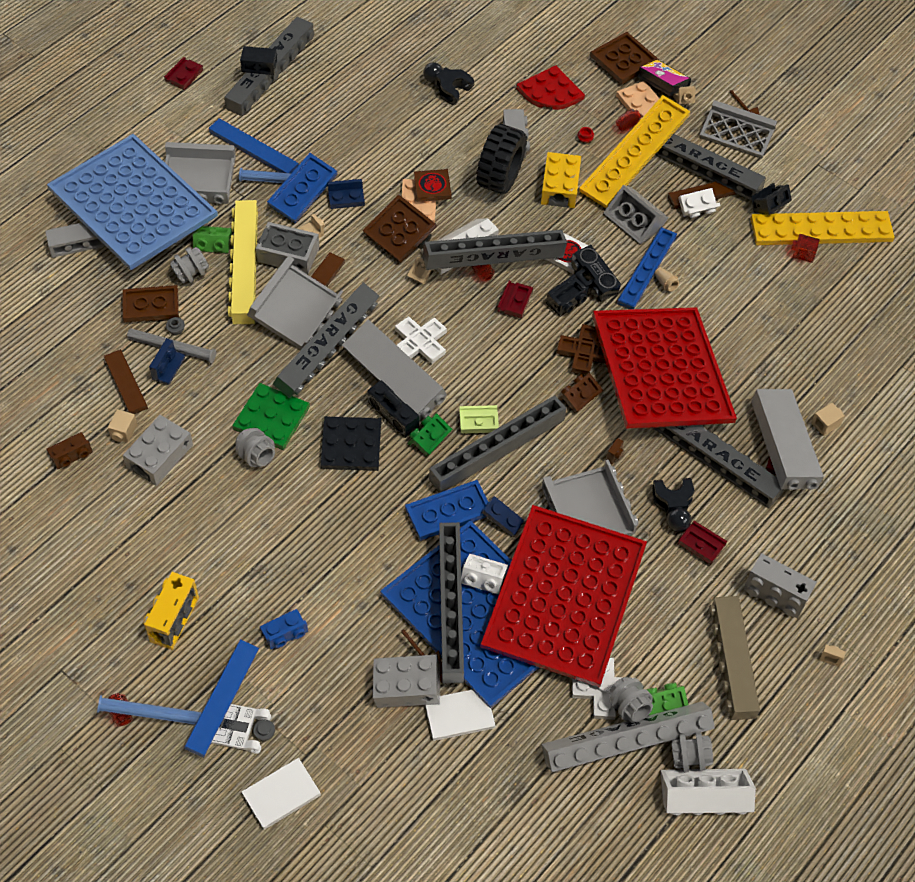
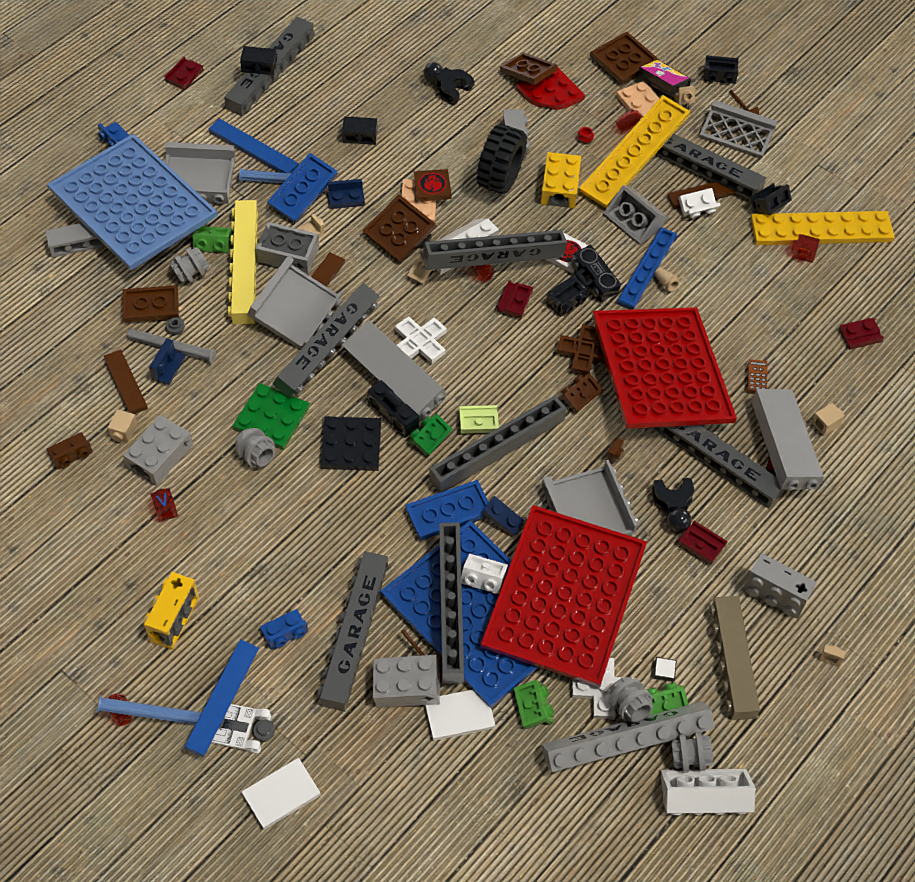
(112, 134): none -> blue bracket
(164, 504): none -> clear red brick
(354, 631): none -> dark grey brick
(359, 130): none -> black hinge
(528, 68): none -> reddish brown plate
(534, 704): none -> bright green bracket
(665, 669): none -> white tile
(720, 69): none -> black hinge
(756, 375): none -> dark orange tile
(861, 333): none -> dark red plate

